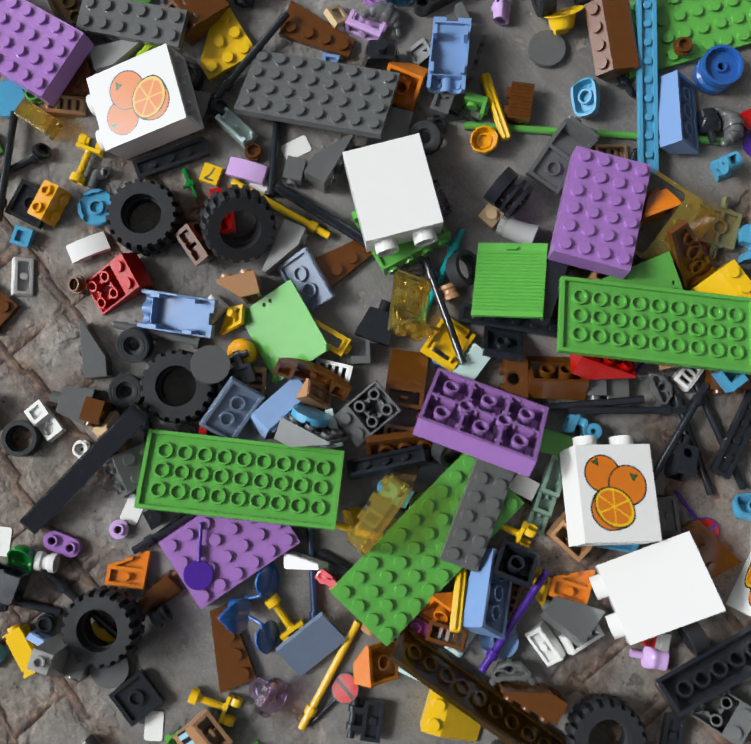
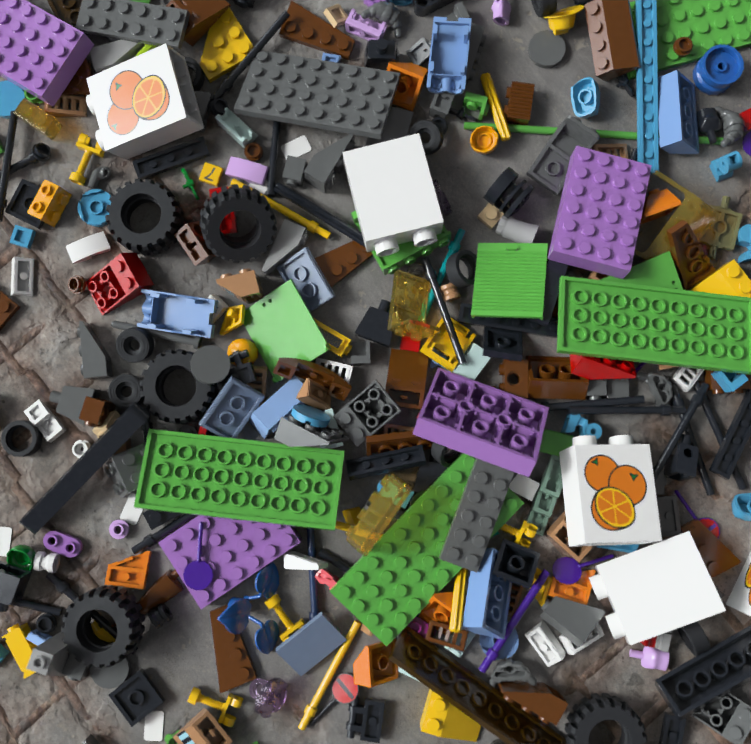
(409, 345): none -> red tile
(569, 571): none -> dark purple piece

